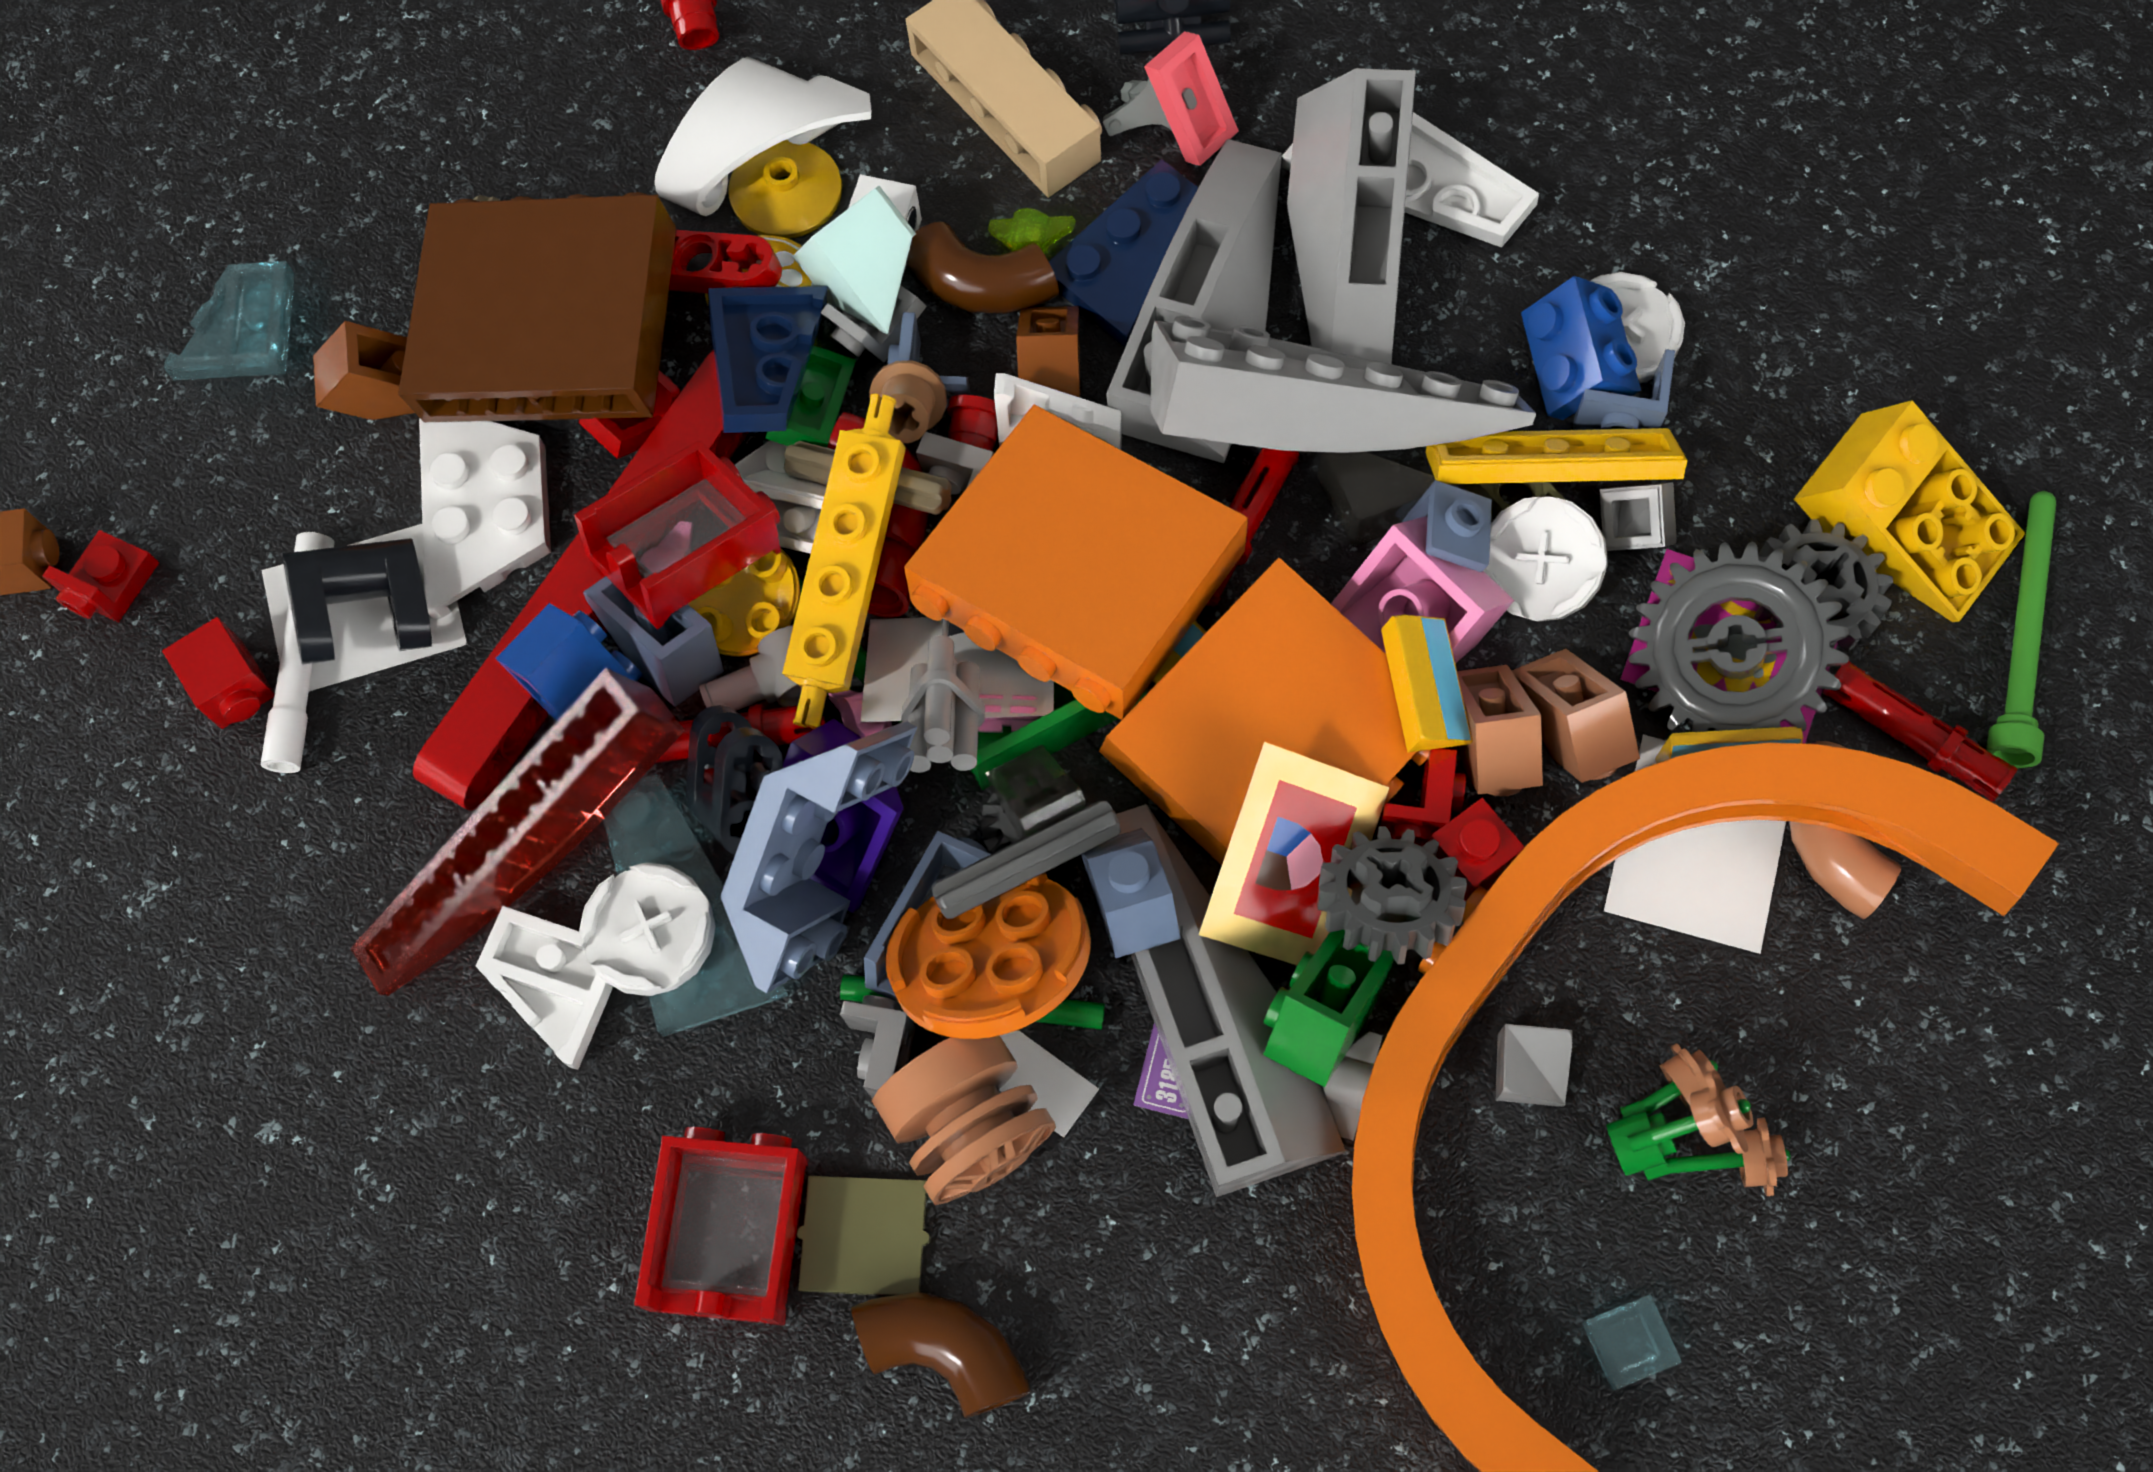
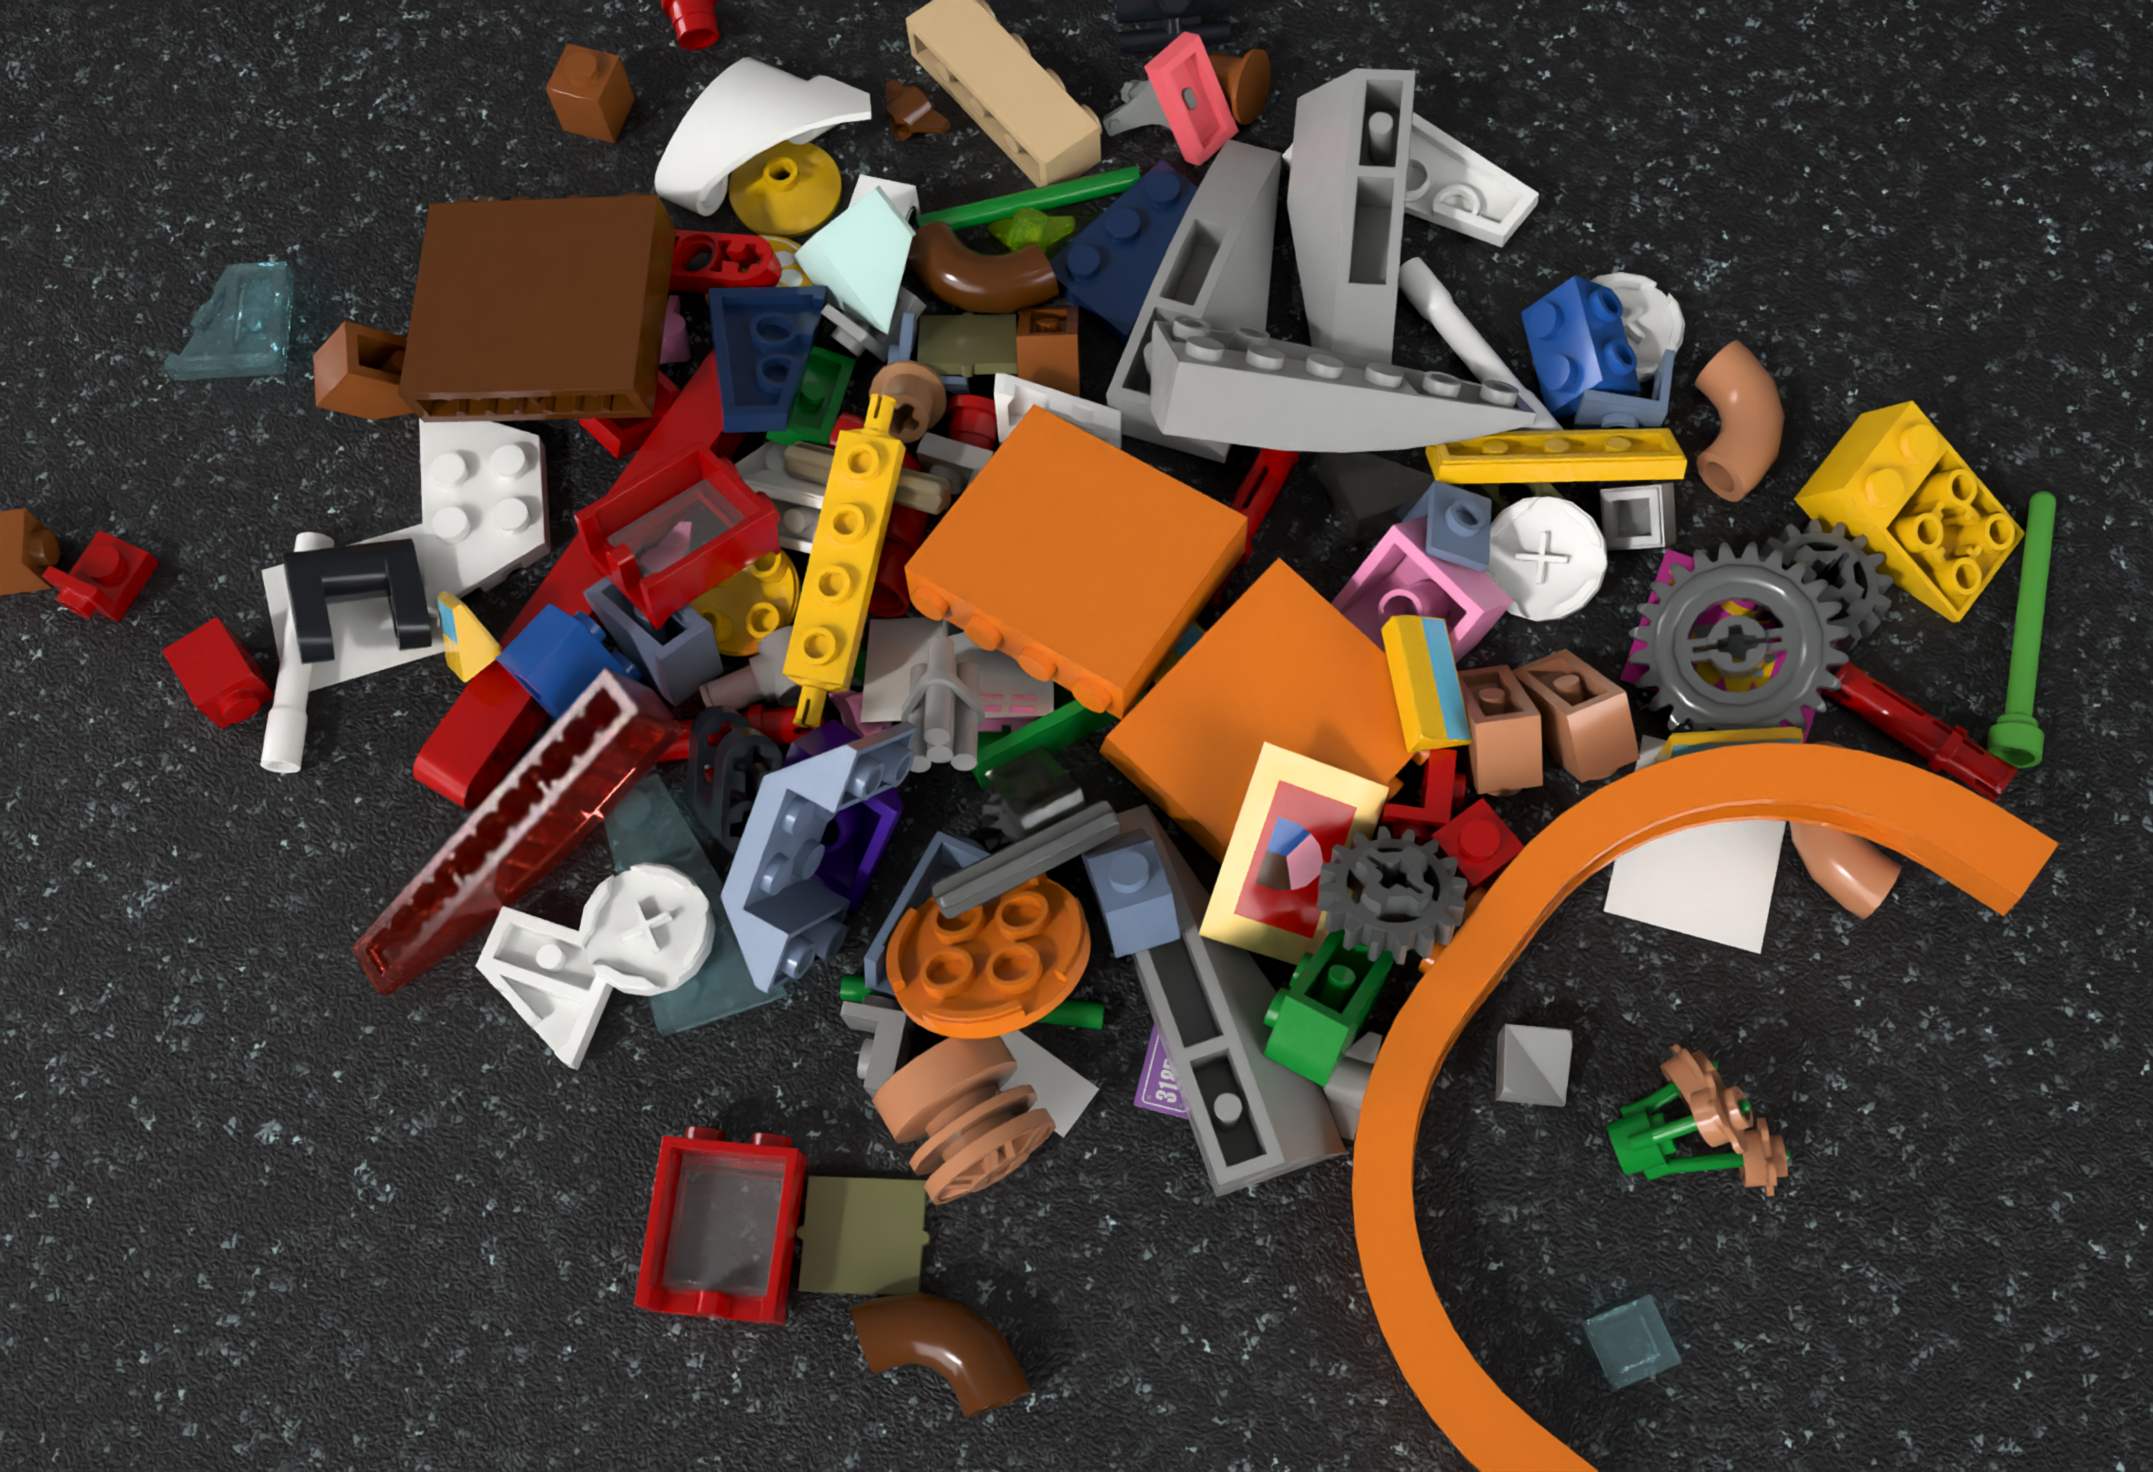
(465, 639): none -> yellow slope
(590, 93): none -> dark orange brick
(675, 337): none -> bright pink piece
(911, 112): none -> reddish brown piece
(968, 344): none -> olive piece
(1038, 198): none -> green piece
(1243, 82): none -> dark orange piece
(1436, 306): none -> white piece
(1749, 422): none -> nougat cylinder

